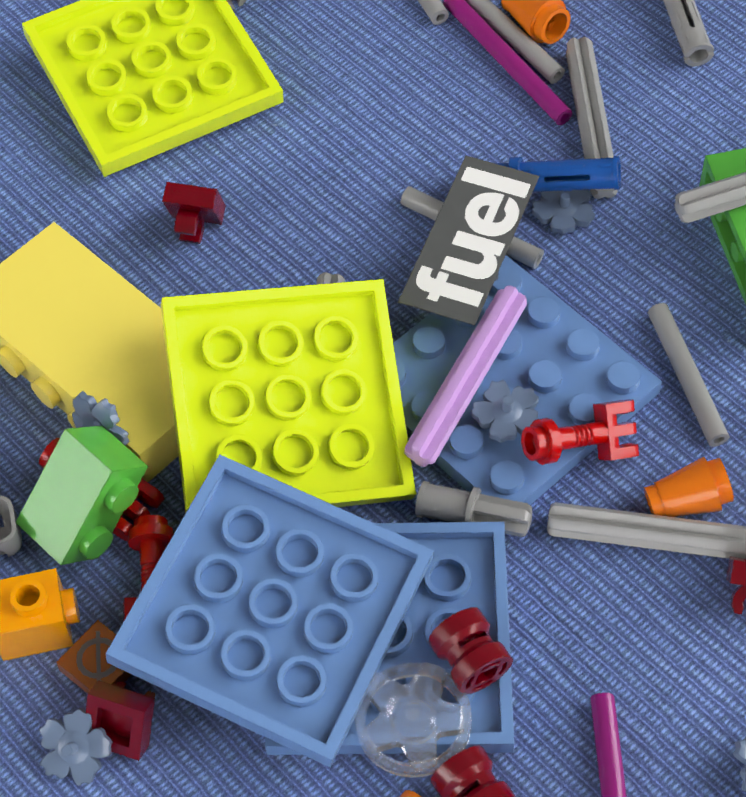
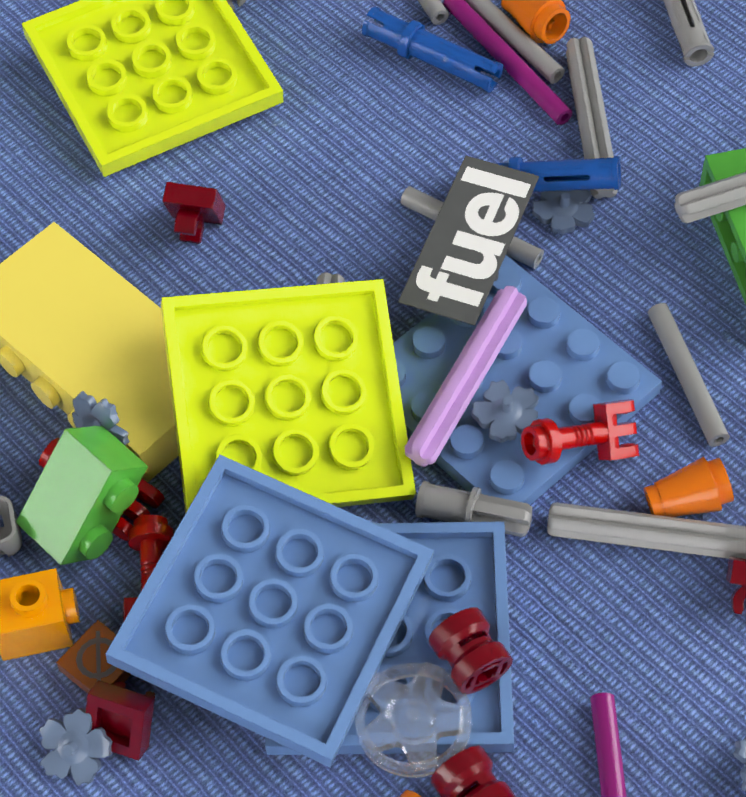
(414, 41): none -> blue pin

